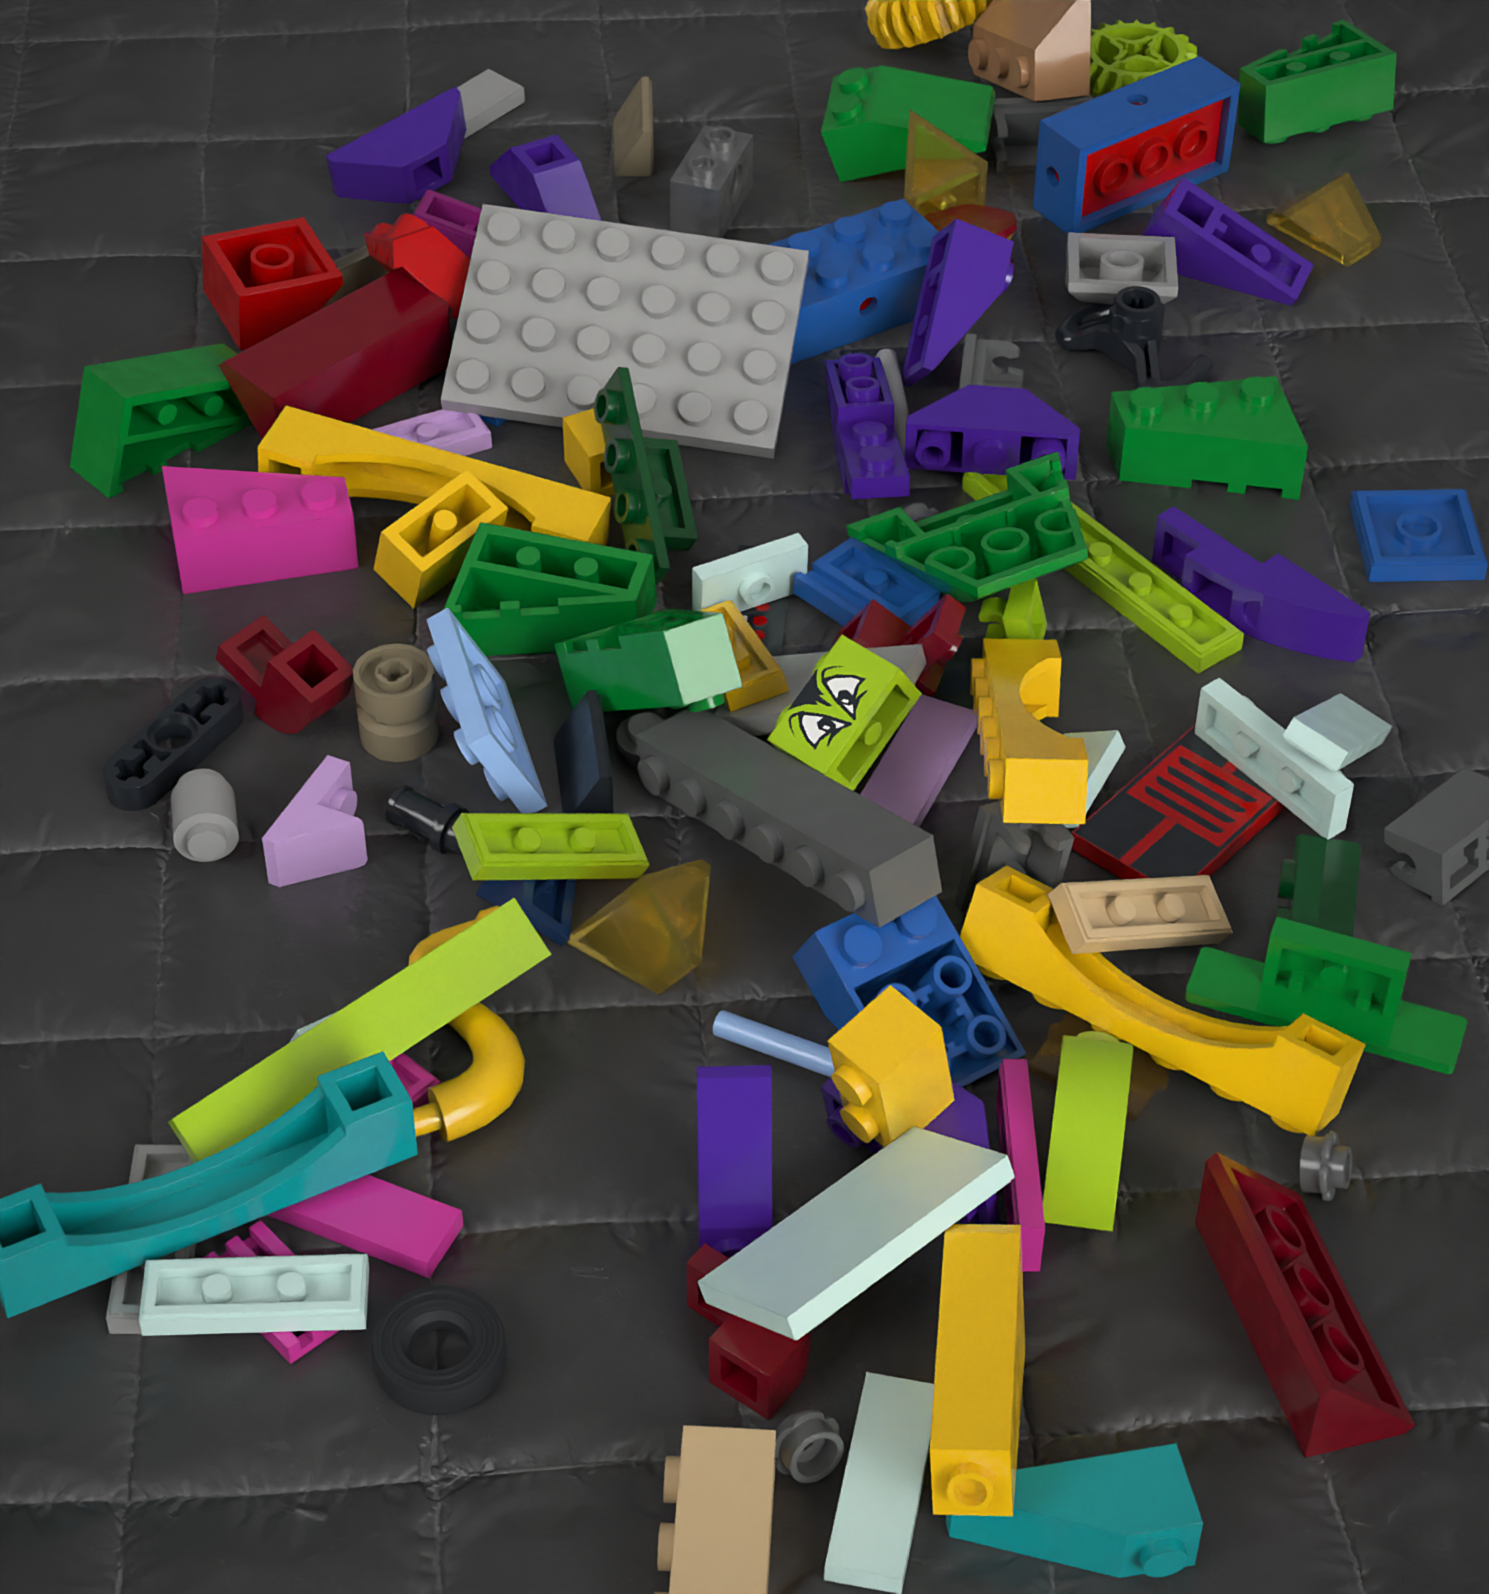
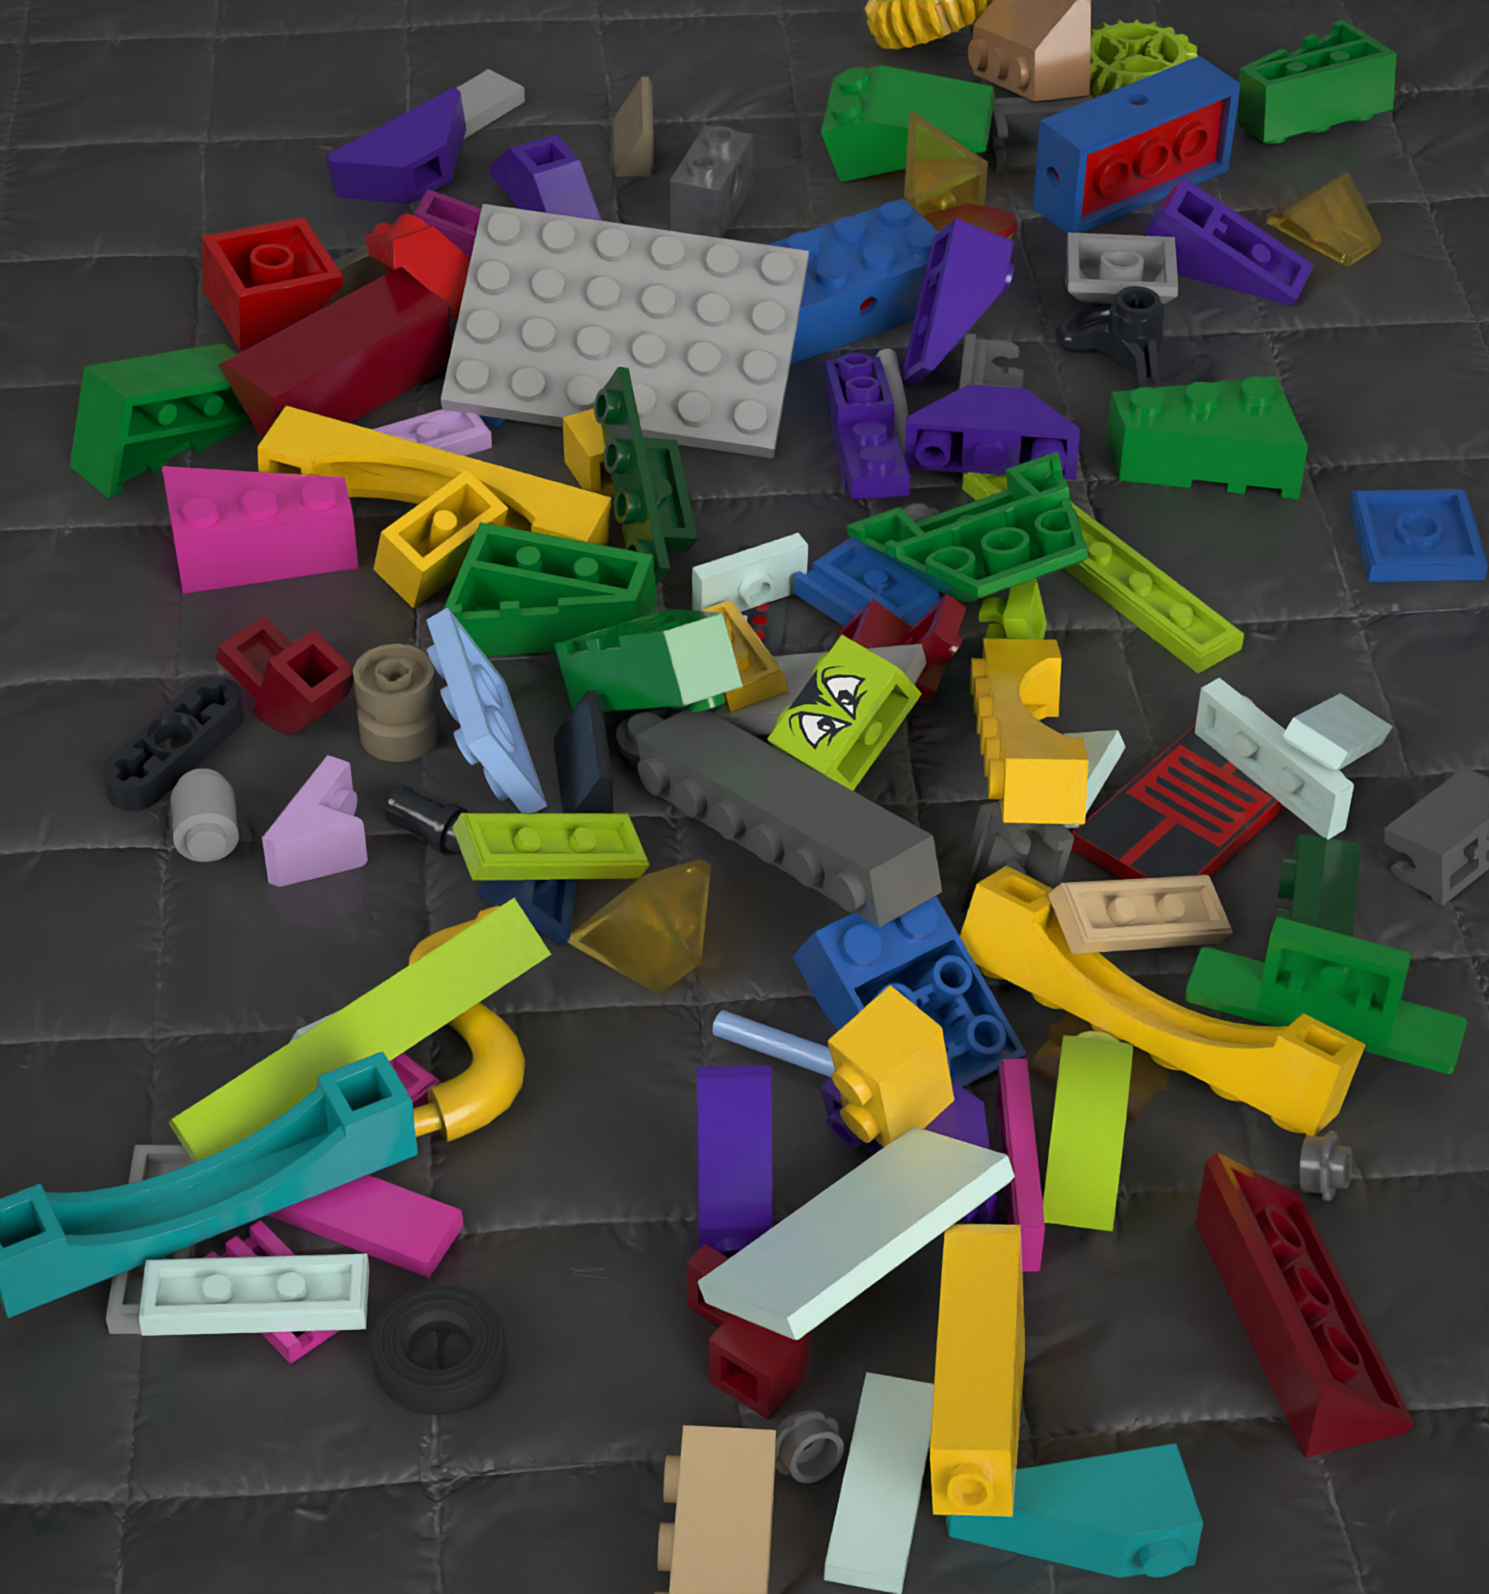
(921, 758): lavender tile -> none
(1265, 599): dark purple slope -> none

